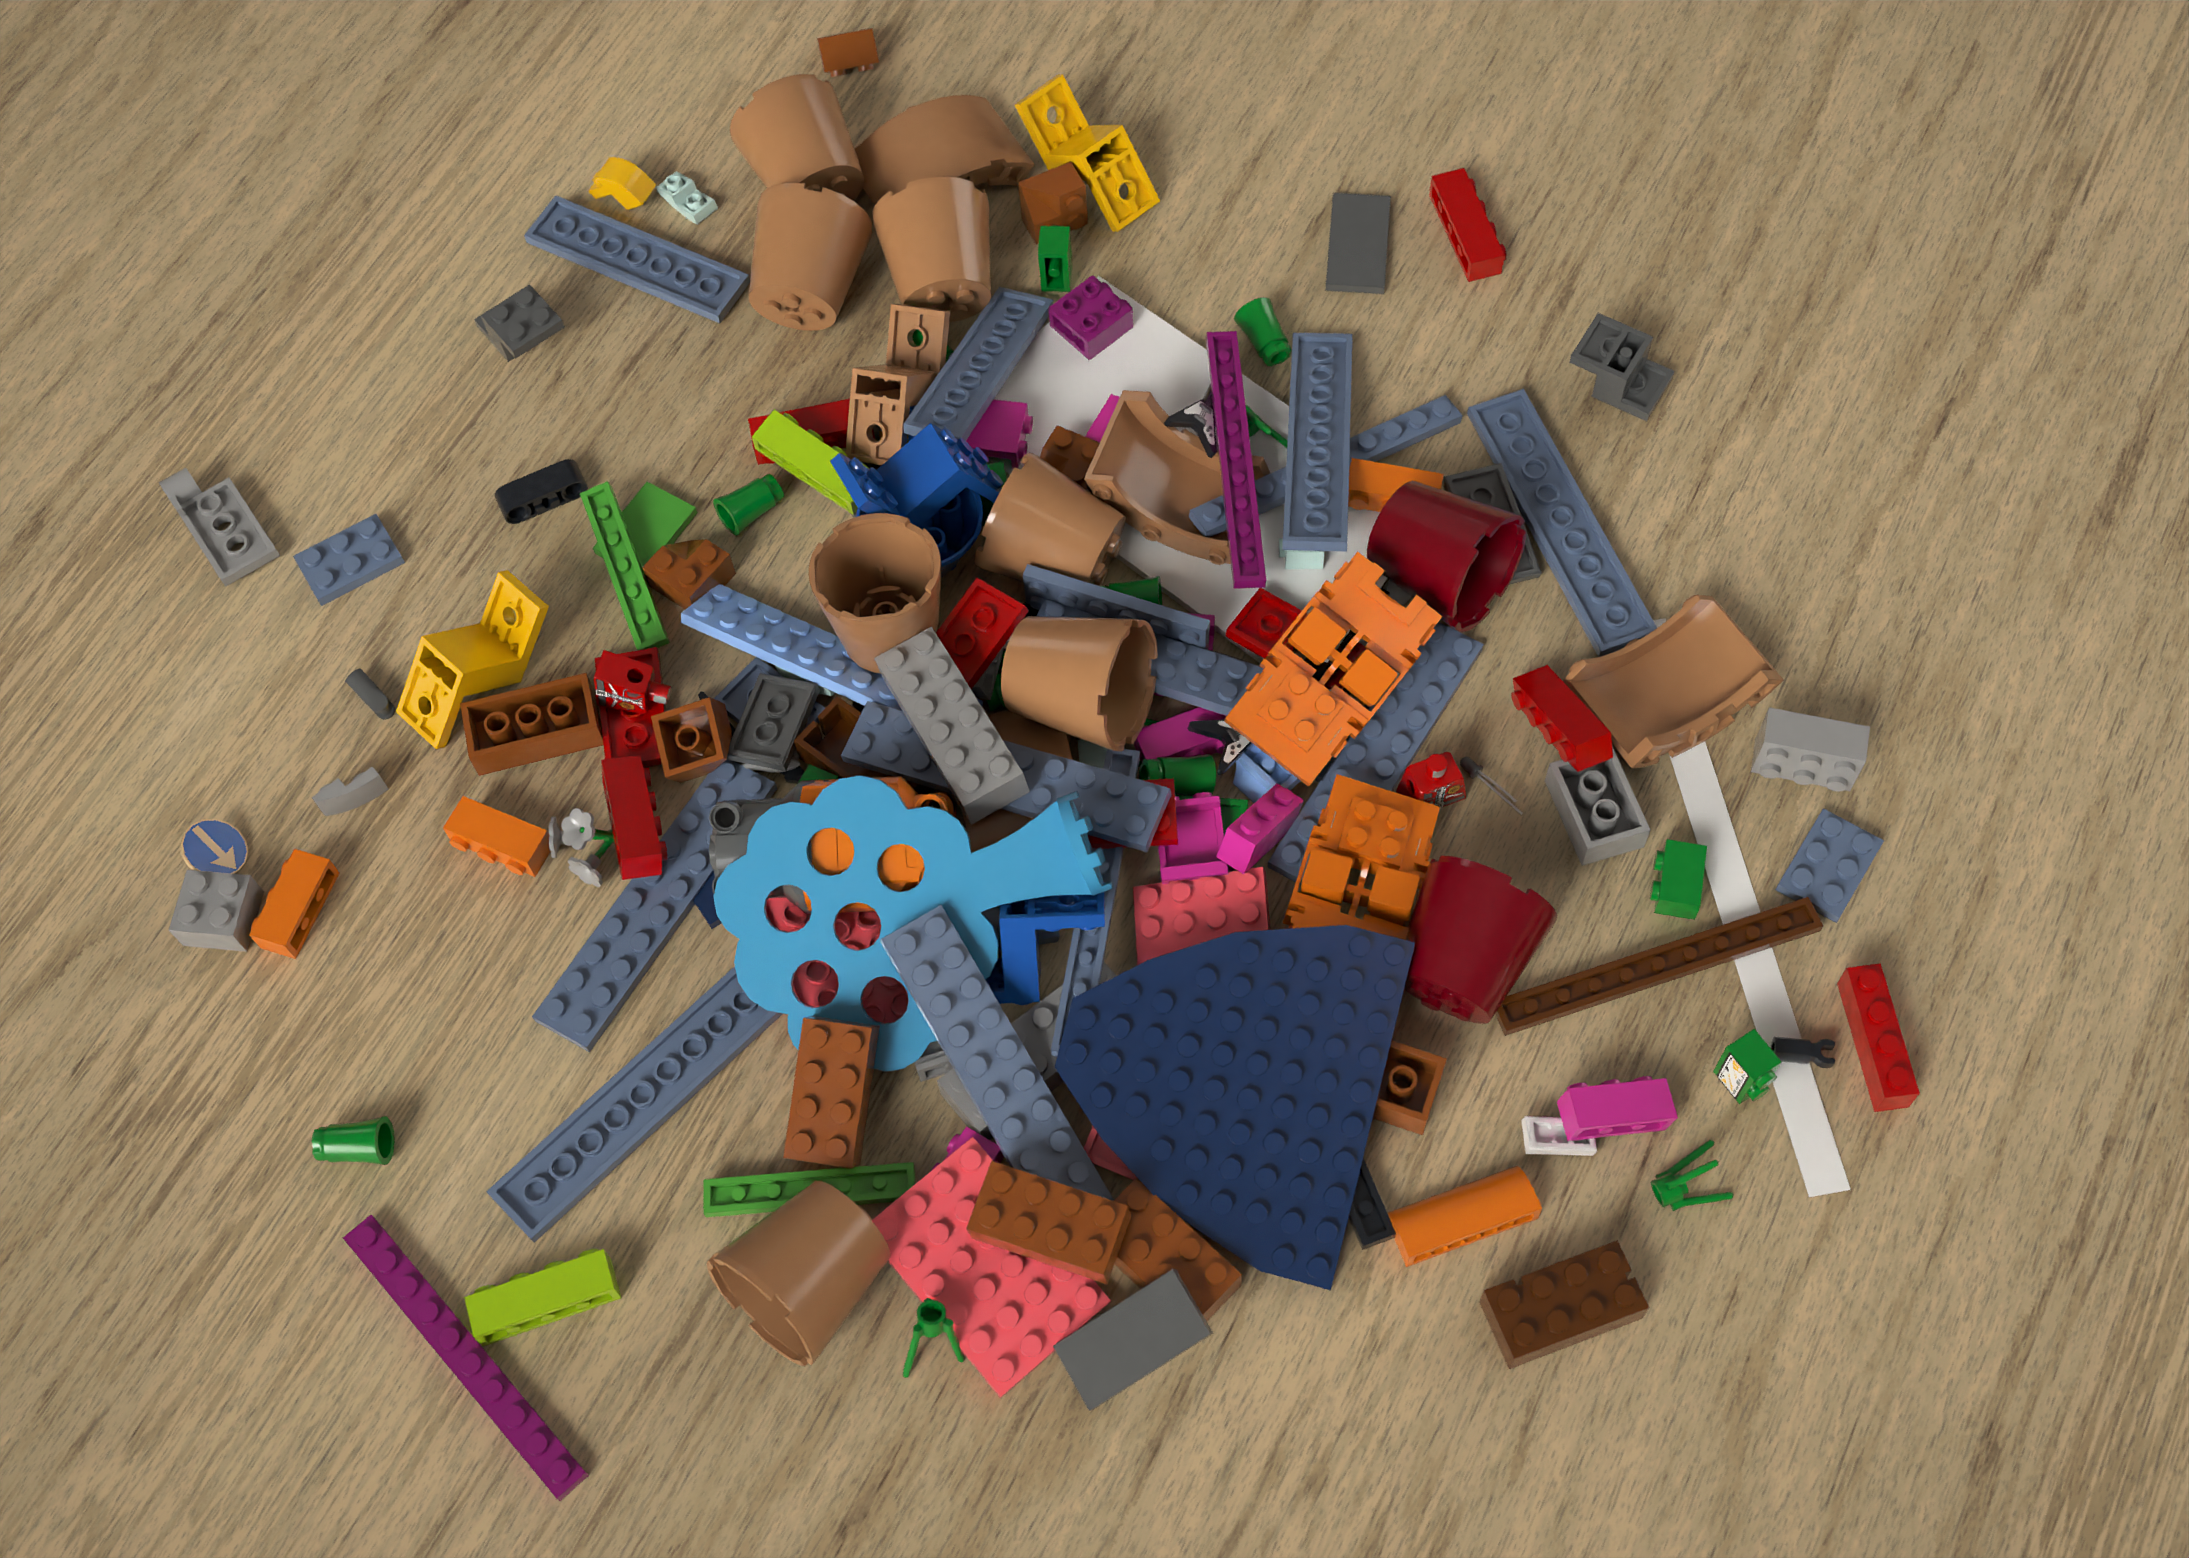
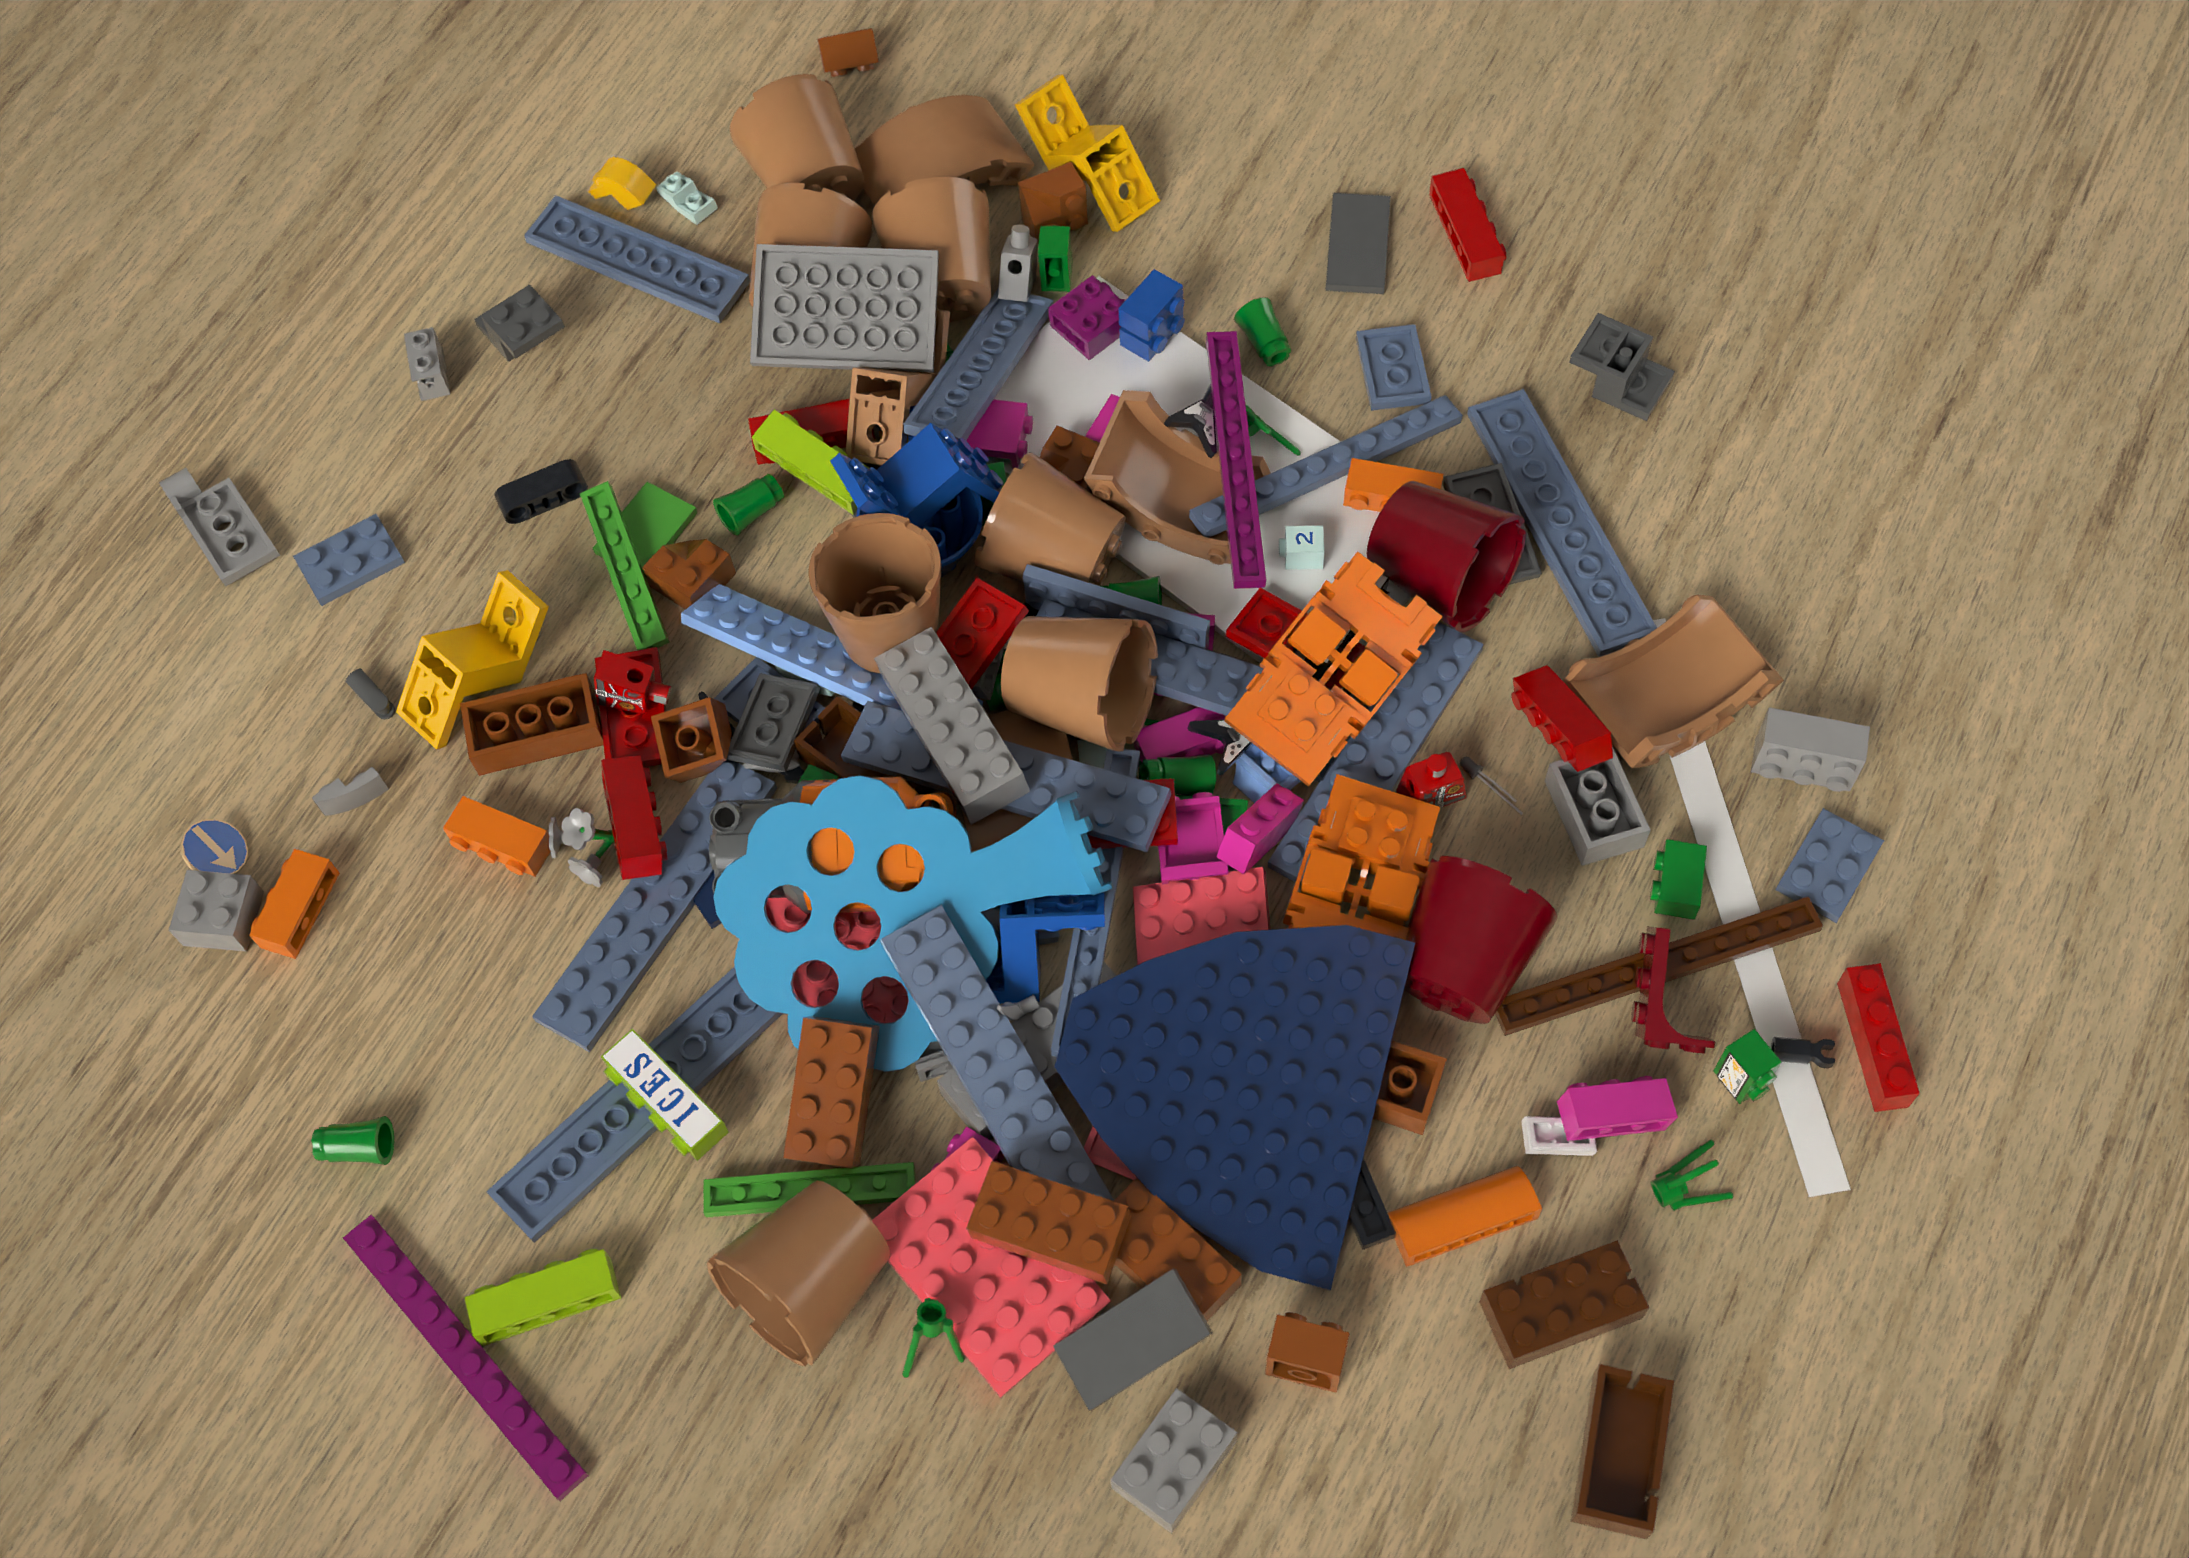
(427, 363): none -> light grey hinge
(664, 1094): none -> brick
(844, 308): none -> light grey plate
(1016, 1010): none -> light grey bar
(1018, 265): none -> light grey torso
(1151, 315): none -> blue piece
(1174, 1460): none -> light grey brick
(1307, 1352): none -> dark orange slope
(1318, 443): sand blue plate -> none
(1393, 367): none -> sand blue plate
(1622, 1452): none -> reddish brown piece
(1649, 1012): none -> dark red bracket

